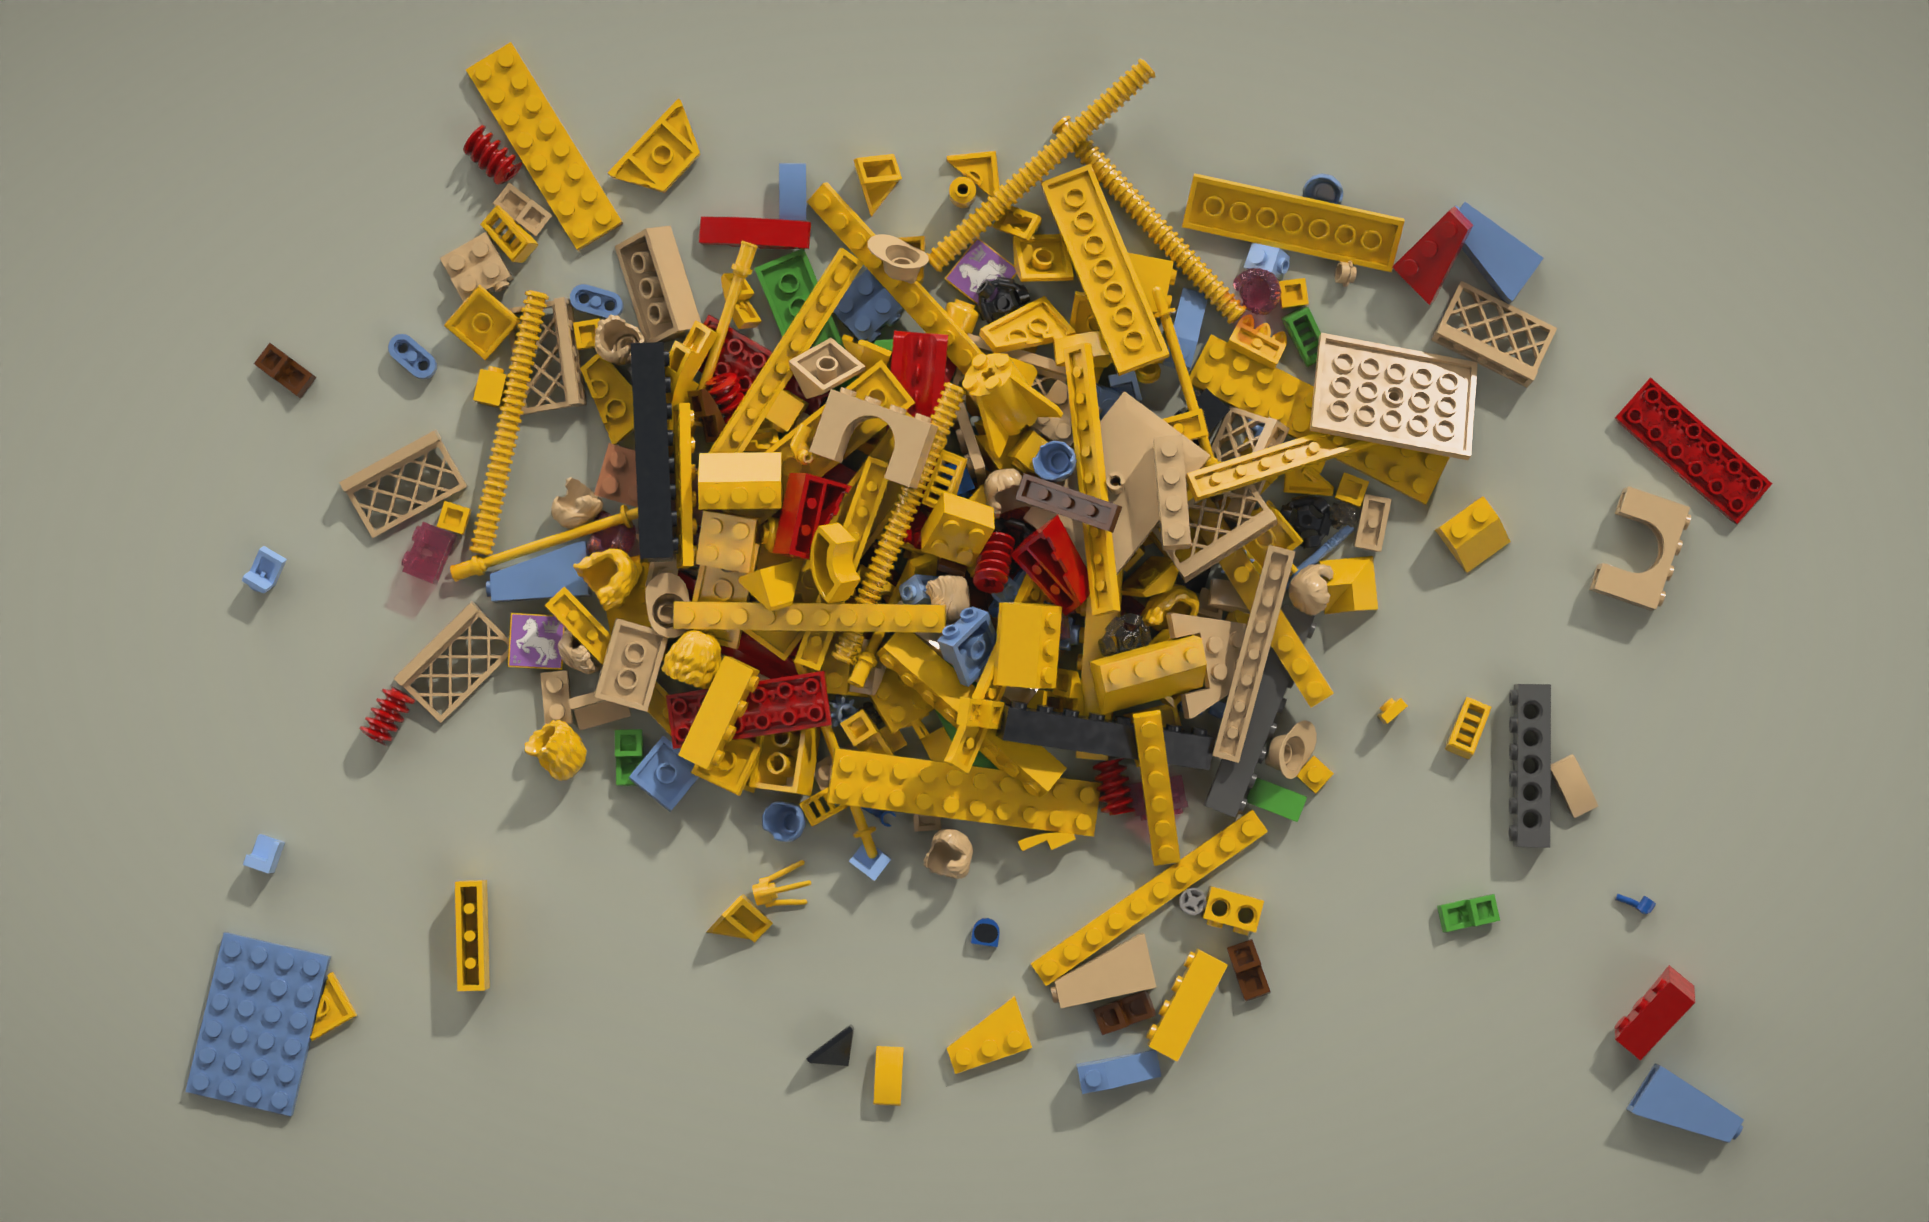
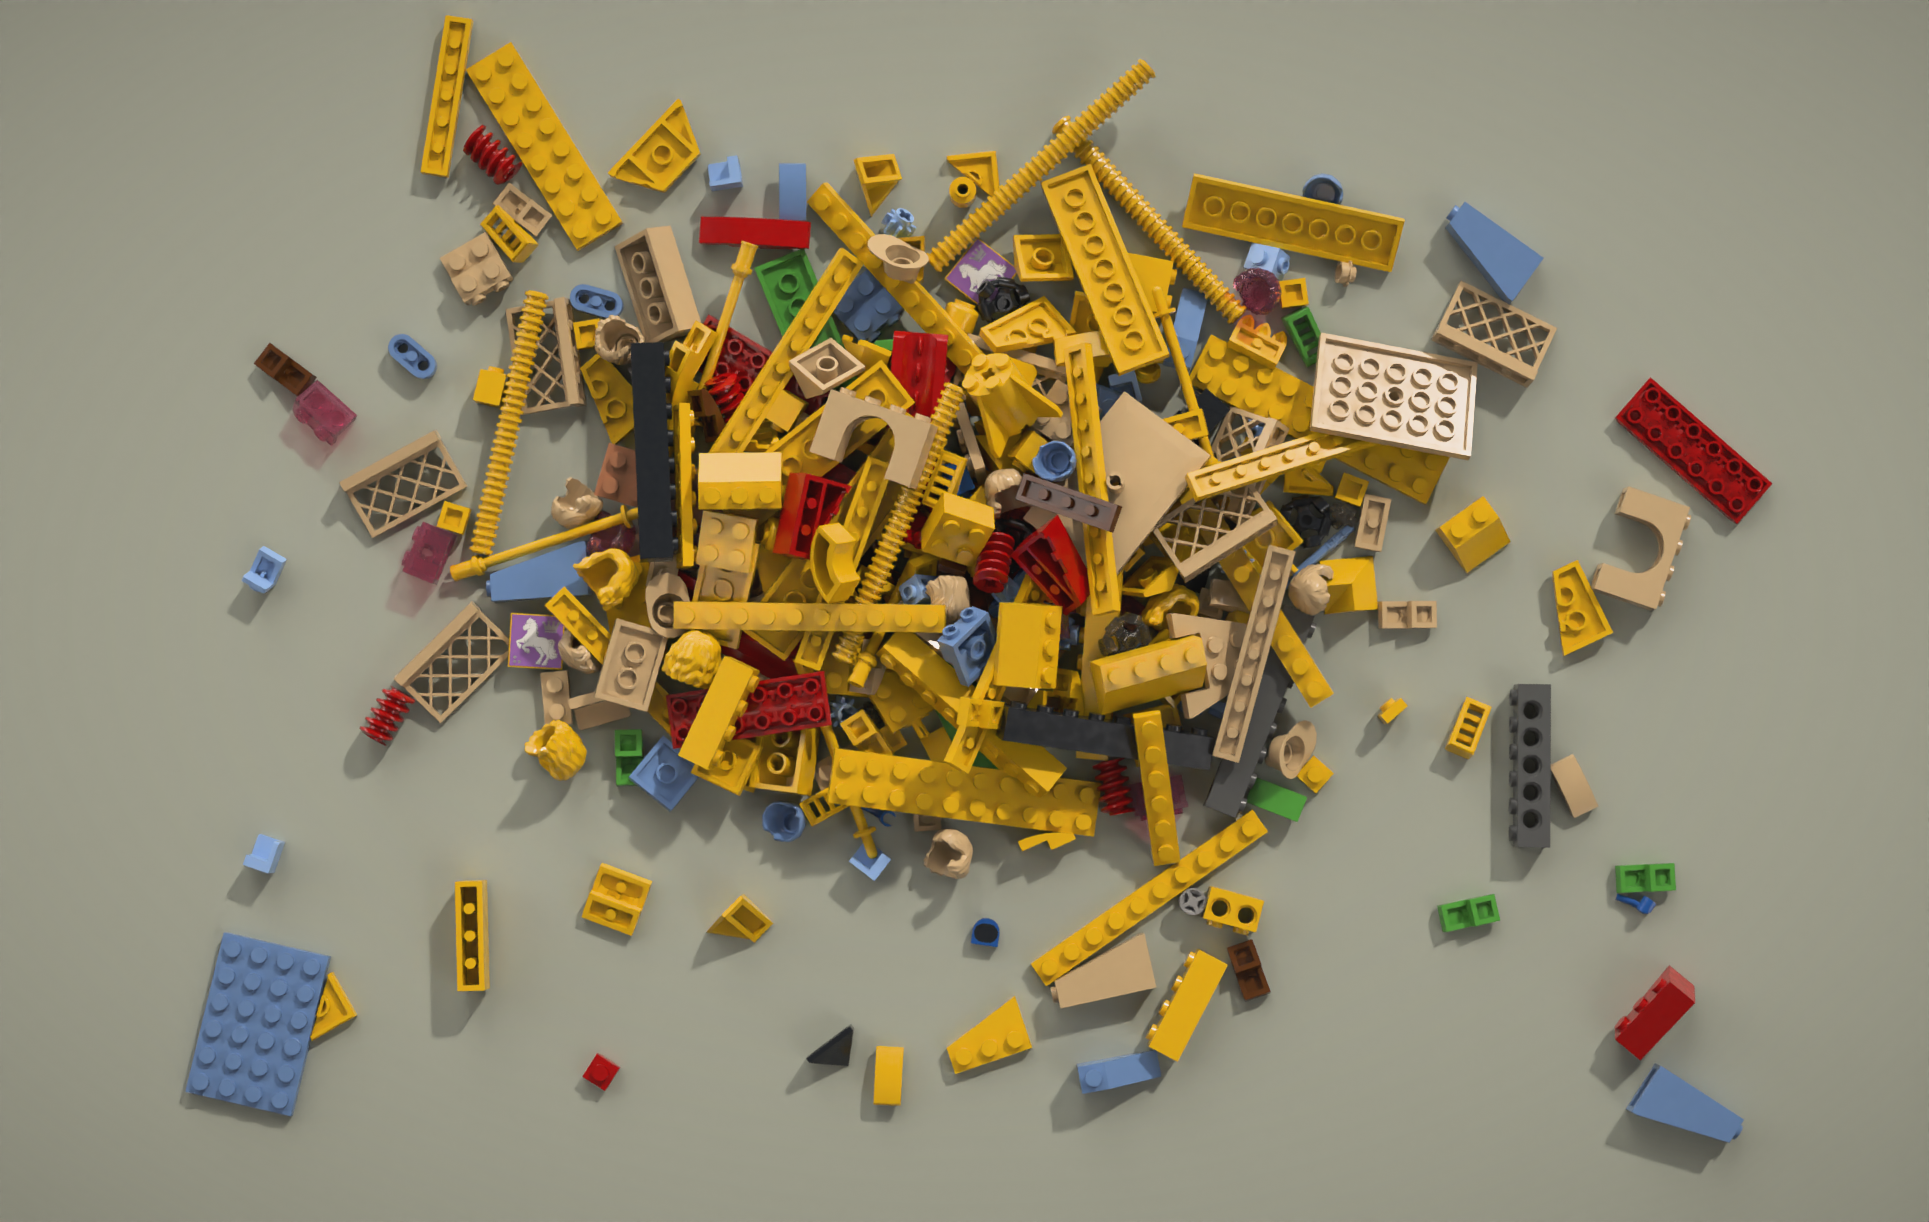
(323, 412): none -> clear pink bracket
(447, 96): none -> yellow plate
(482, 322): yellow tile -> none
(601, 1071): none -> red plate
(616, 899): none -> yellow slope
(725, 174): none -> light blue panel
(744, 313): yellow slope -> none
(766, 892): yellow plant -> none
(773, 585): yellow slope -> none
(799, 445): yellow arm -> none
(898, 223): none -> light blue gear
(1018, 223): yellow slope -> none
(1124, 1012): reddish brown slope -> none
(1171, 492): tan brick -> none
(1407, 614): none -> tan slope
(1431, 258): red wedge -> none
(1577, 608): none -> yellow wing
(1645, 877): none -> bright green slope

